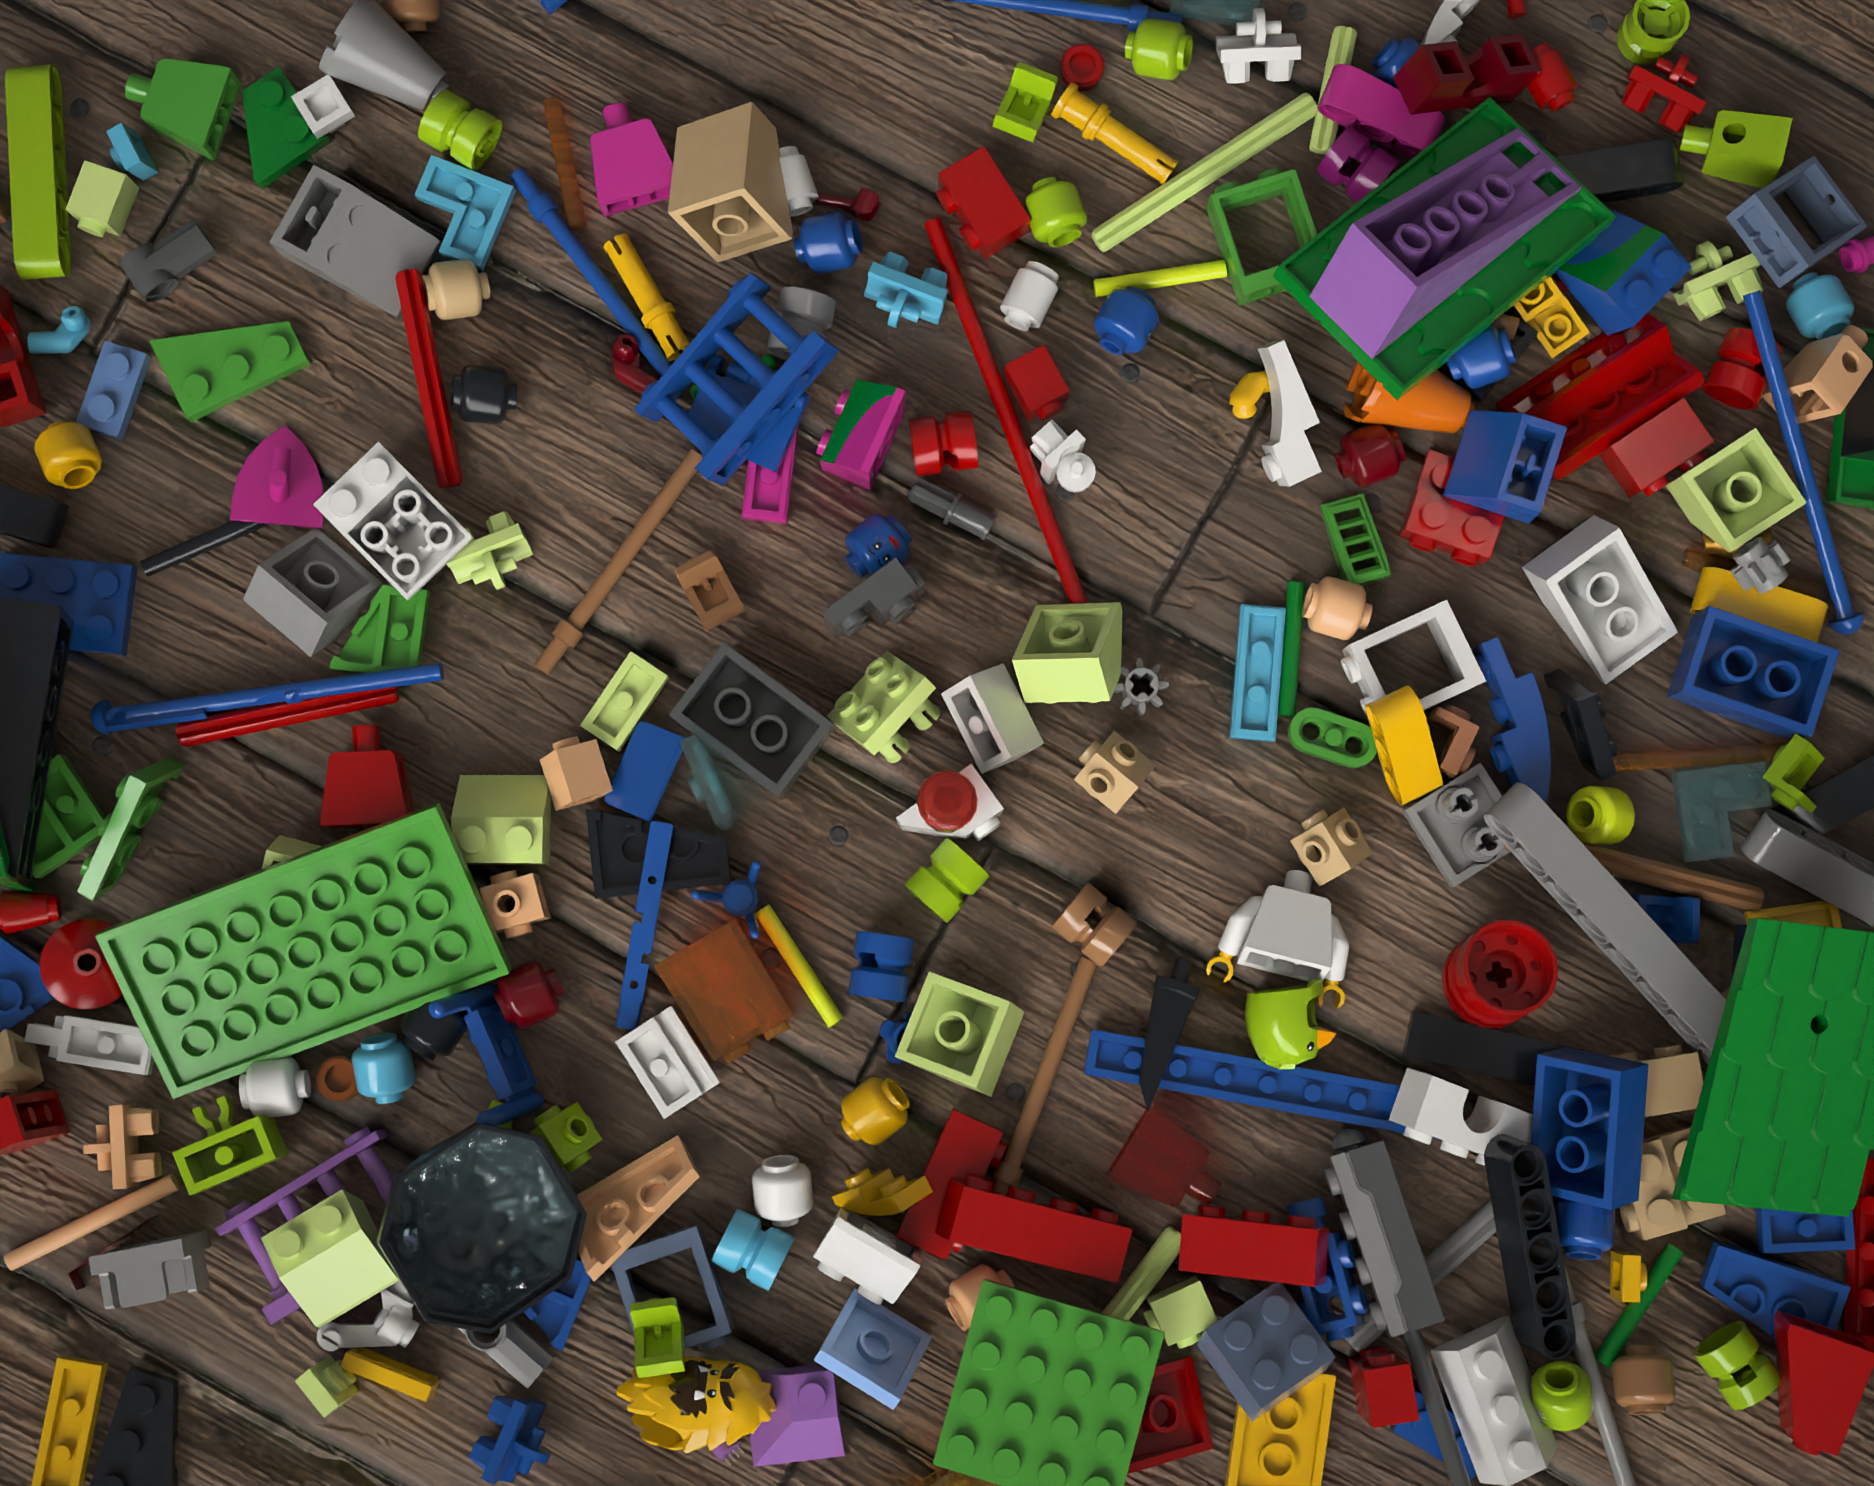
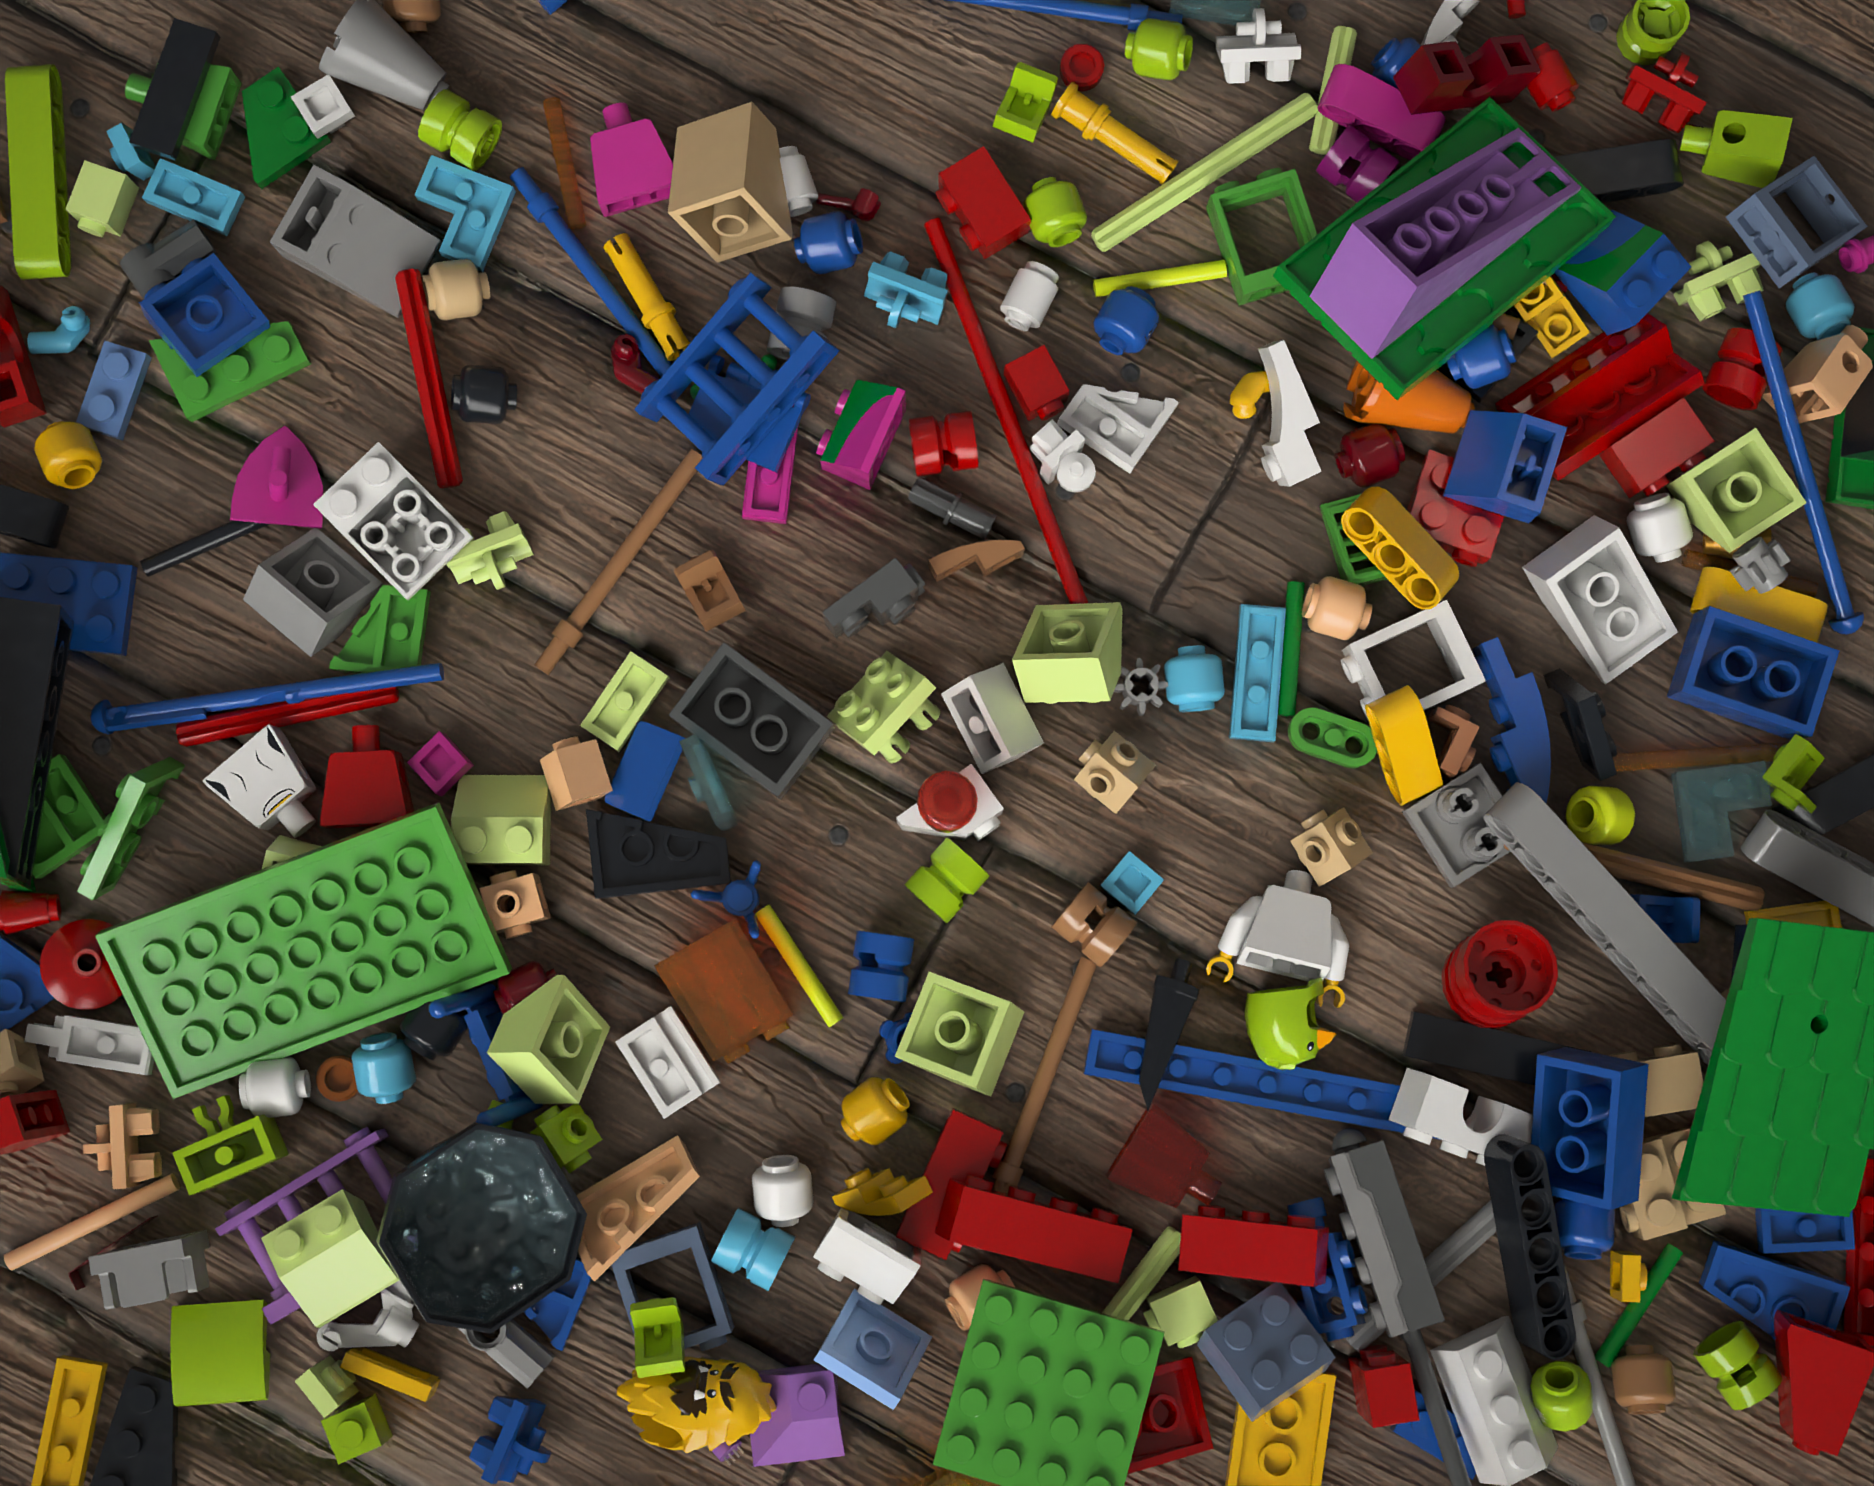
(175, 89): none -> black tile
(193, 197): none -> medium azure plate
(203, 314): none -> blue plate
(219, 1353): none -> lime slope
(266, 783): none -> white torso
(356, 1428): none -> lime brick
(440, 763): none -> dark pink plate
(550, 1043): none -> yellowish green slope
(643, 933): blue piece -> none
(876, 544): blue head -> none
(988, 555): none -> medium nougat slope
(1116, 422): none -> white wing
(1131, 882): none -> medium azure plate
(1194, 679): none -> medium azure head
(1400, 547): none -> yellow beam
(1659, 527): none -> white head

